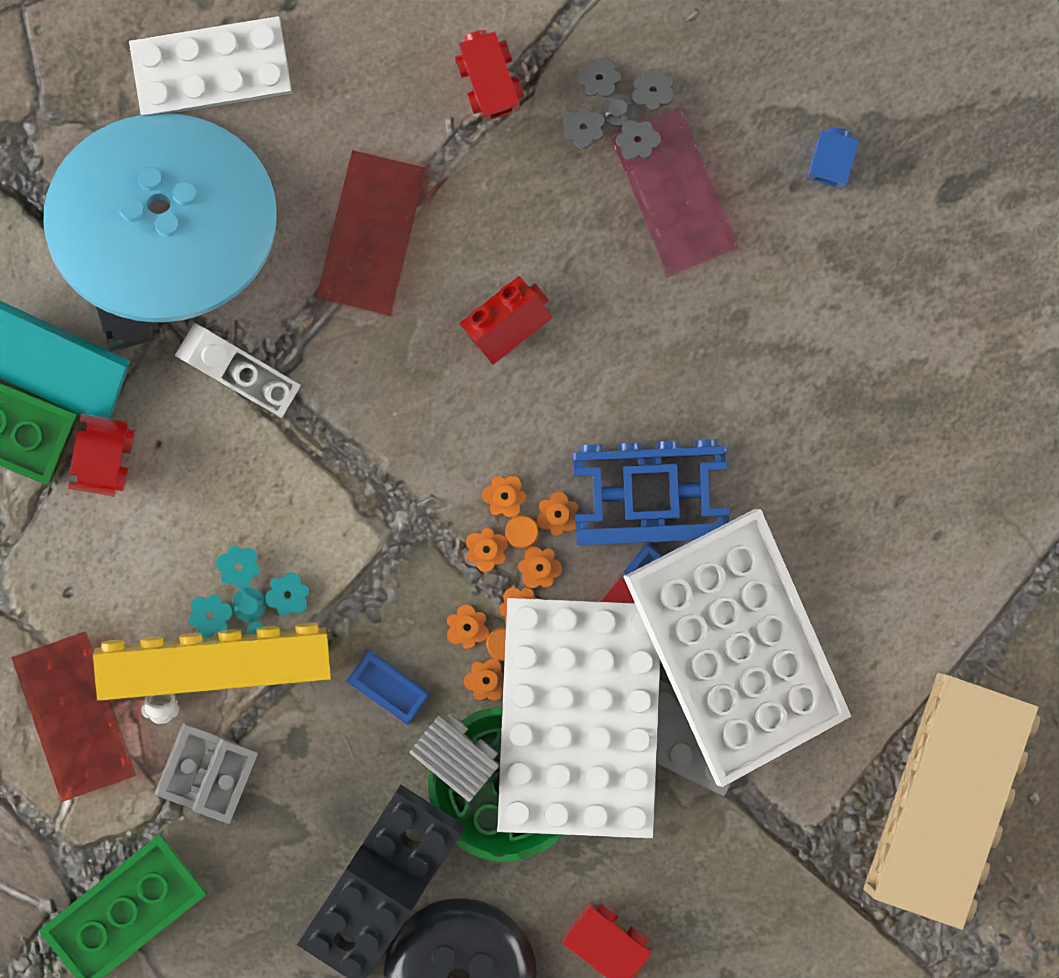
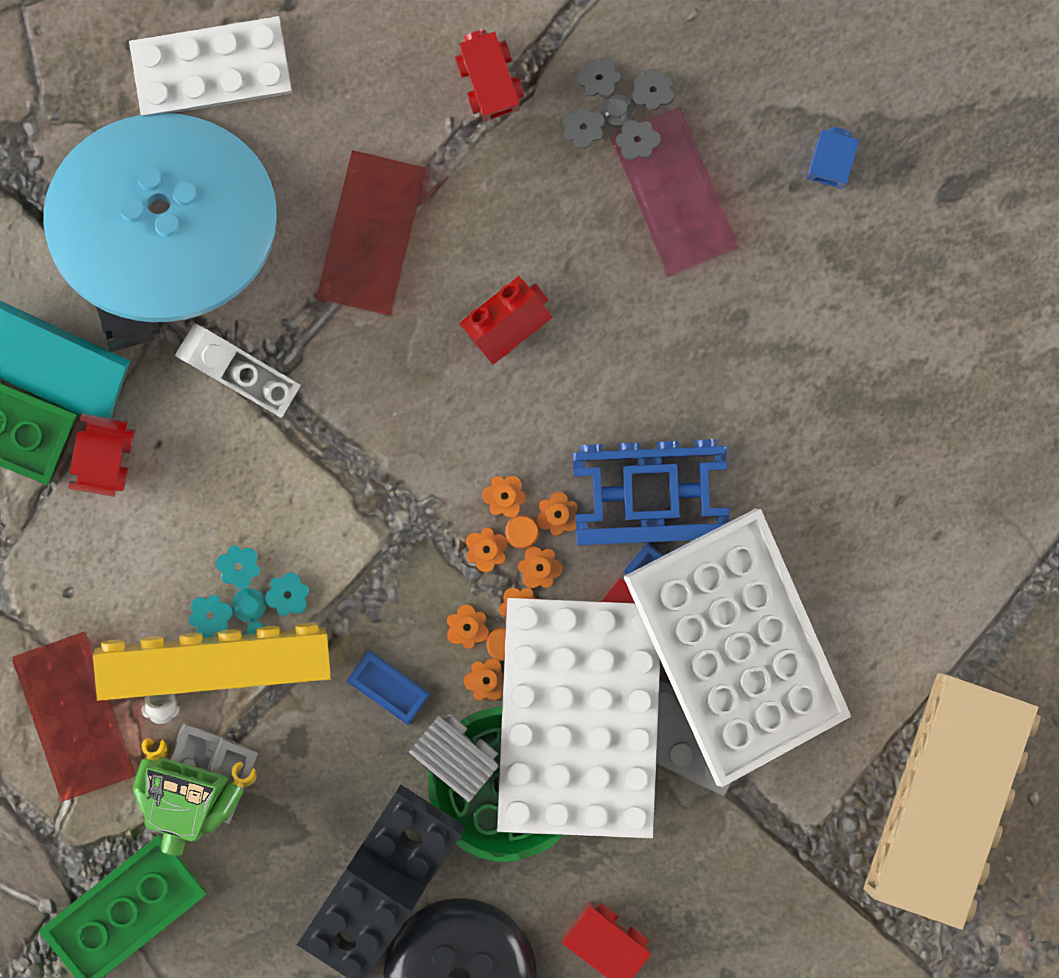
(183, 798): none -> bright green torso

